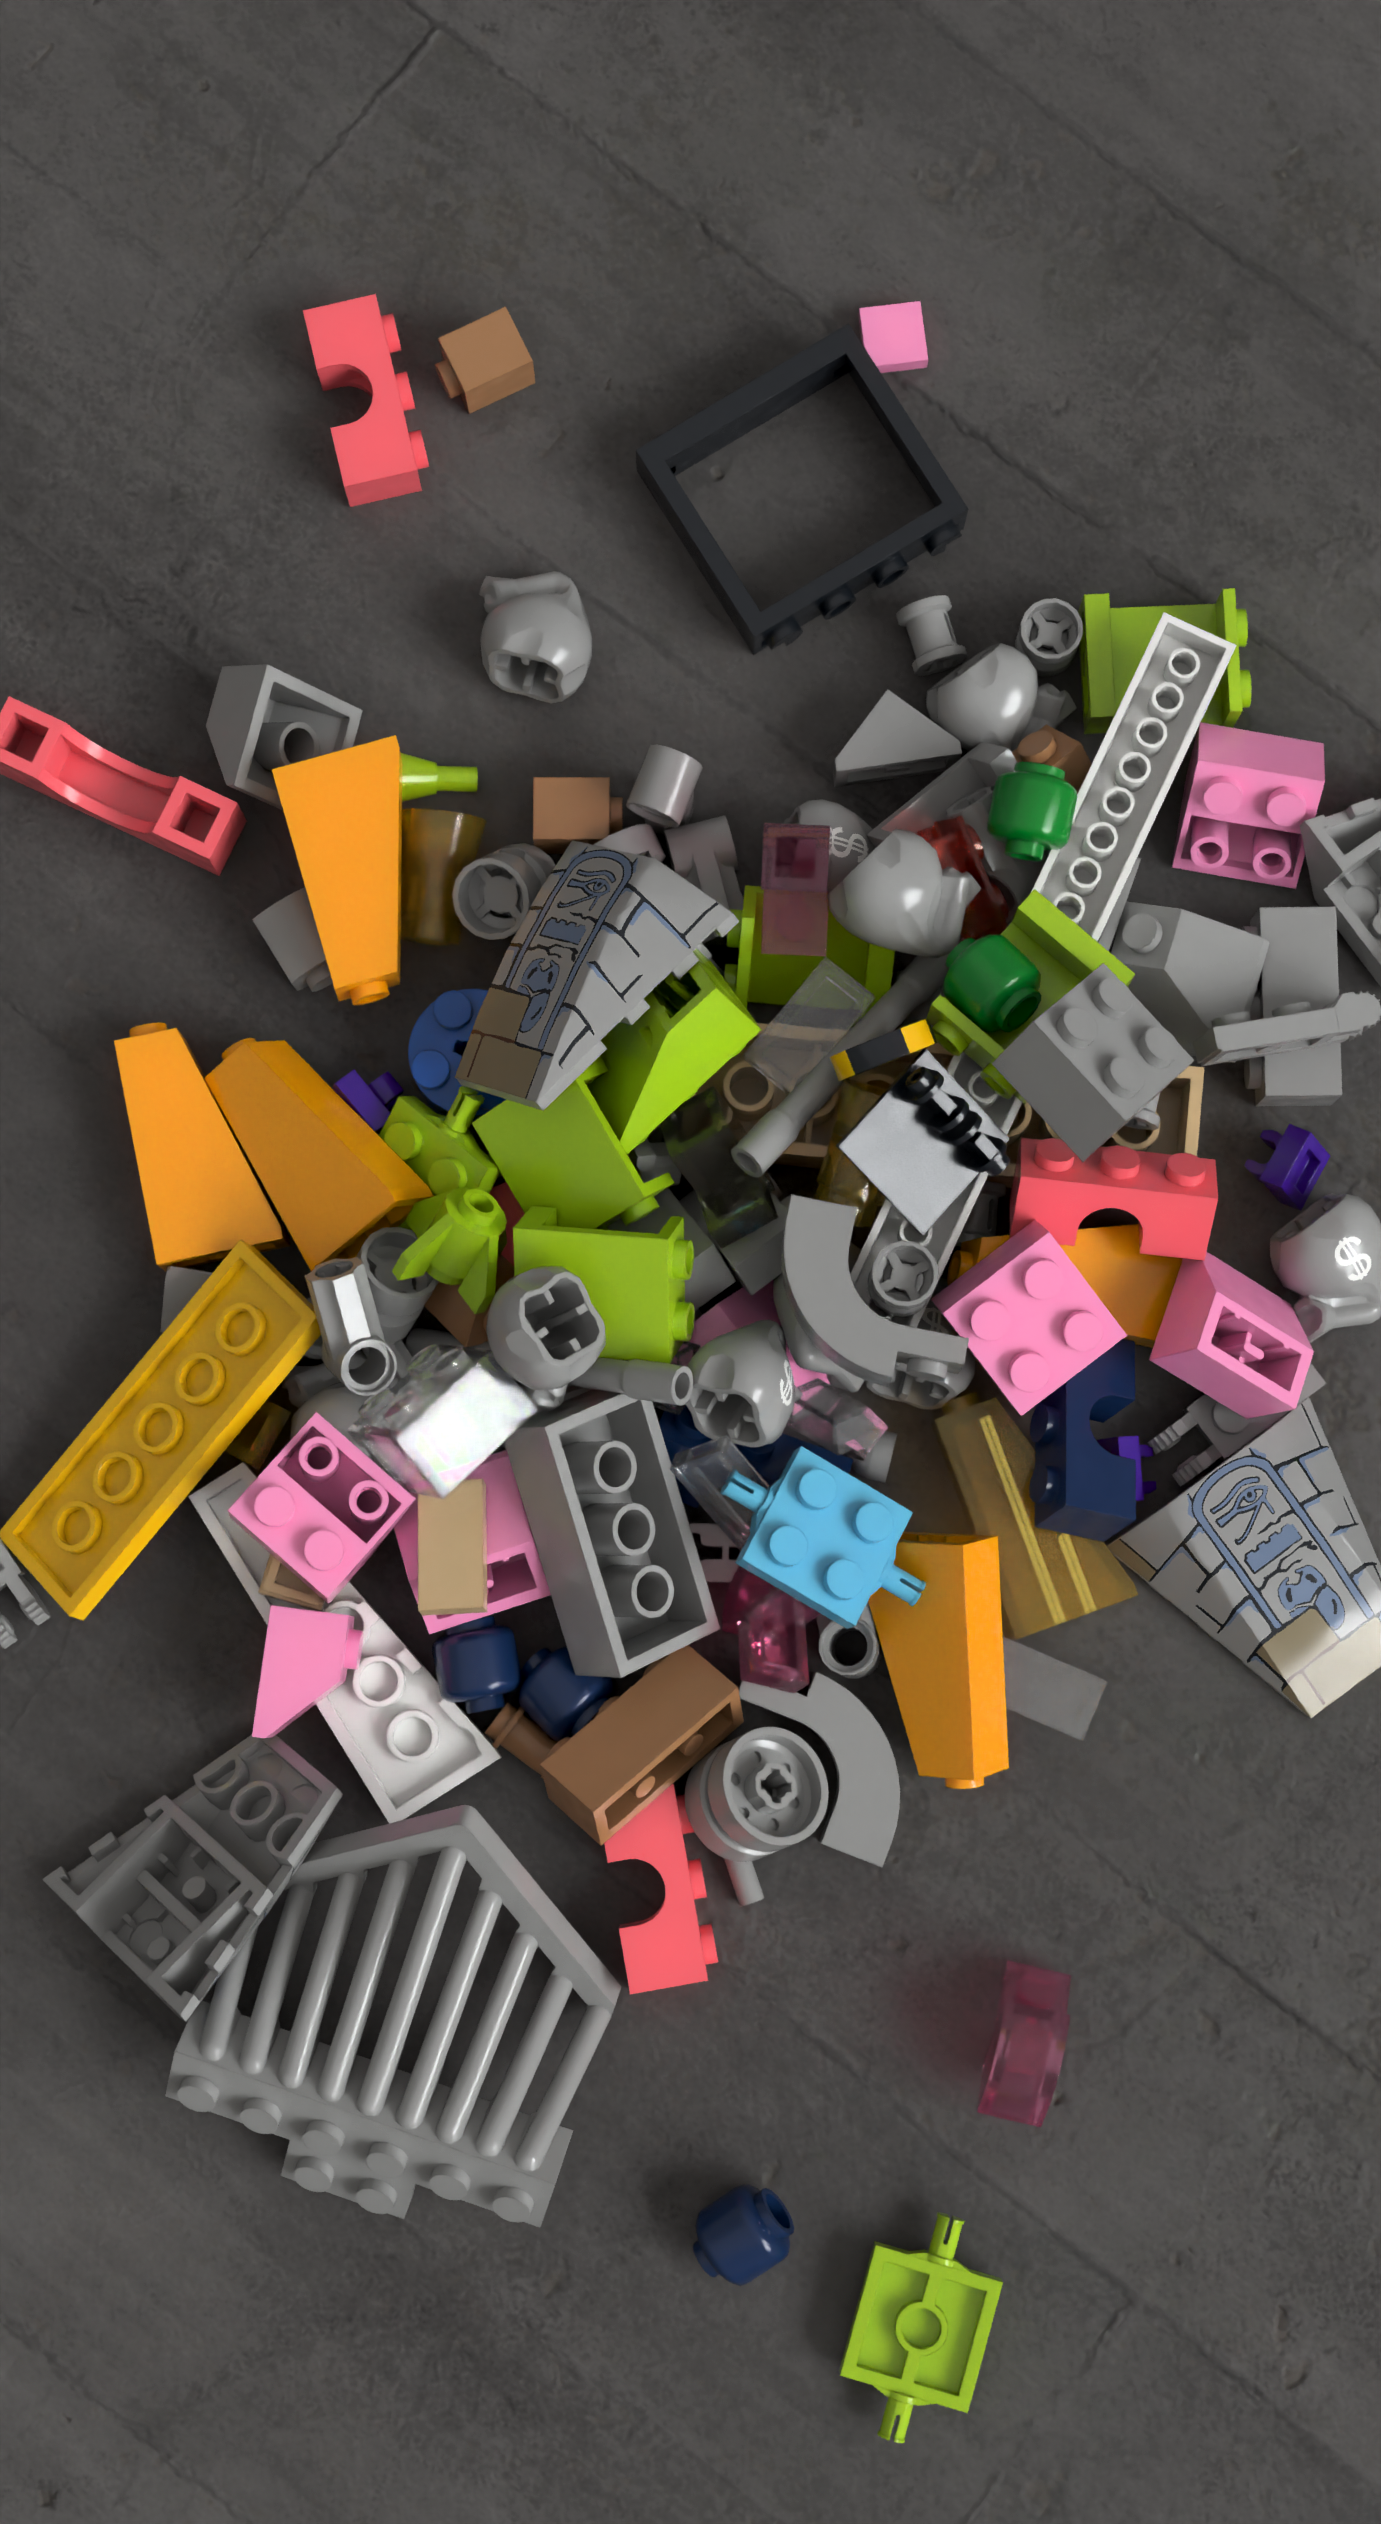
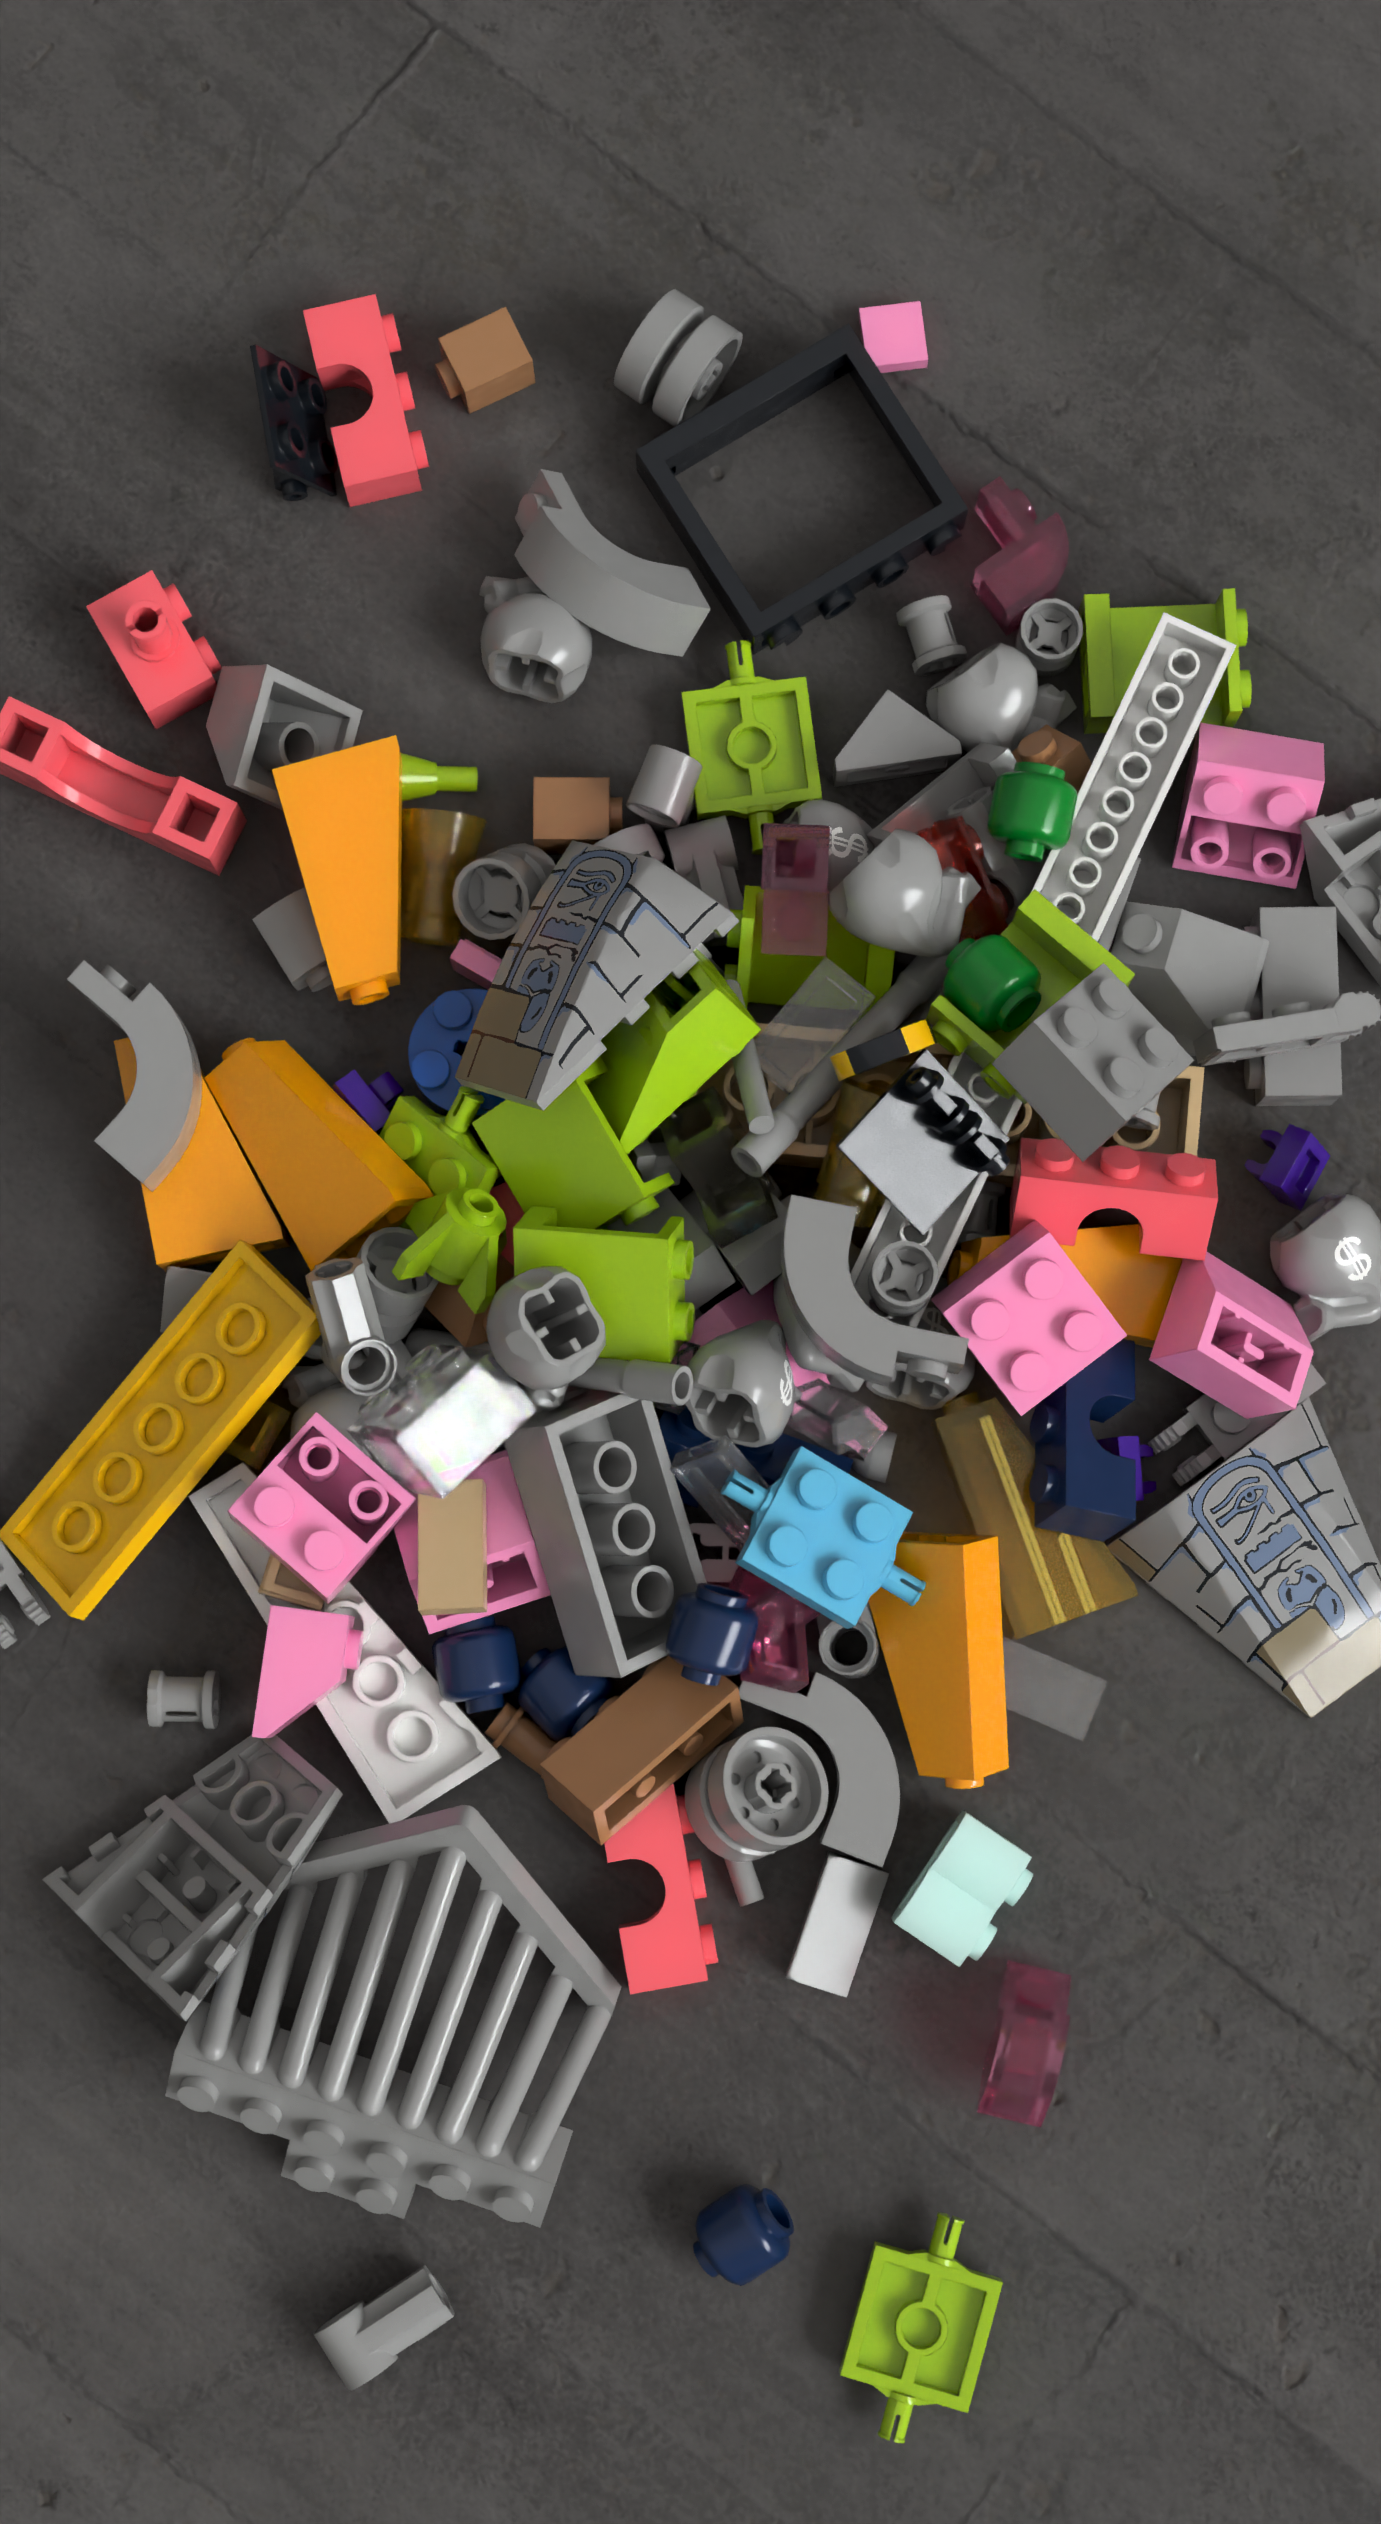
(155, 649): none -> coral brick
(167, 1094): none -> light grey arch
(184, 1699): none -> light grey bush
(294, 426): none -> black hinge
(369, 2335): none -> light grey piece
(475, 963): none -> bright pink tile
(600, 583): none -> light grey arch
(677, 358): none -> light grey wheel
(711, 1633): none -> dark blue head
(751, 1082): none -> light grey bar
(752, 745): none -> lime plate
(836, 1924): none -> slope
(962, 1890): none -> light aqua brick
(1030, 560): none -> clear pink brick

